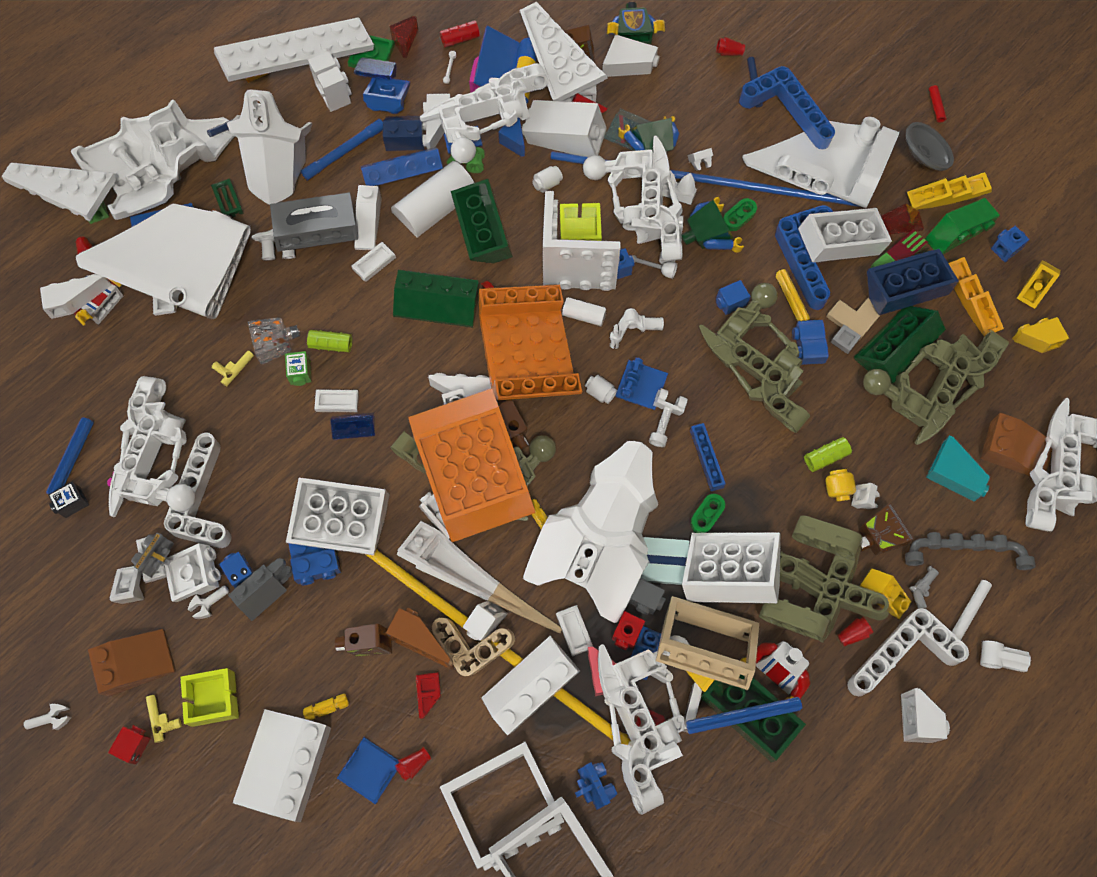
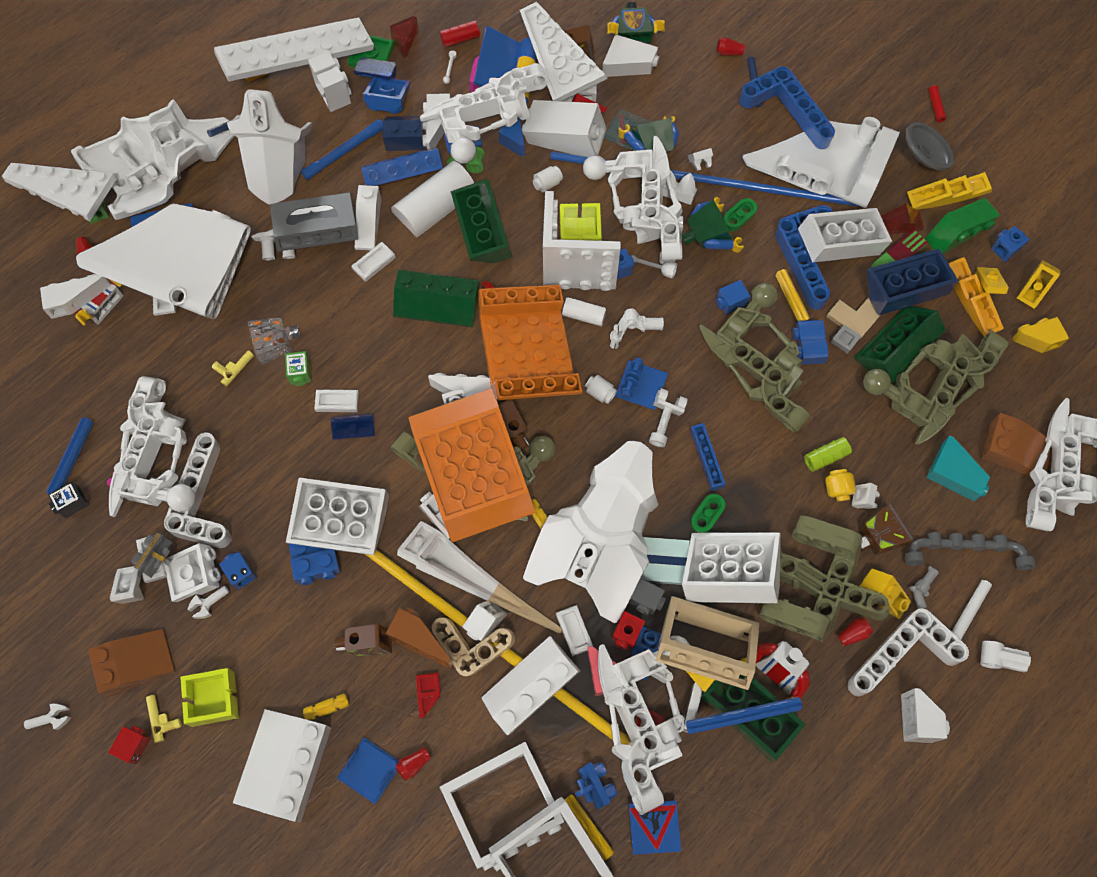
(232, 212): dark green tile -> none
(261, 588): dark grey hinge -> none
(329, 341): lime axle -> none
(590, 829): none -> yellow axle
(655, 830): none -> blue piece
(991, 280): none -> yellow plate

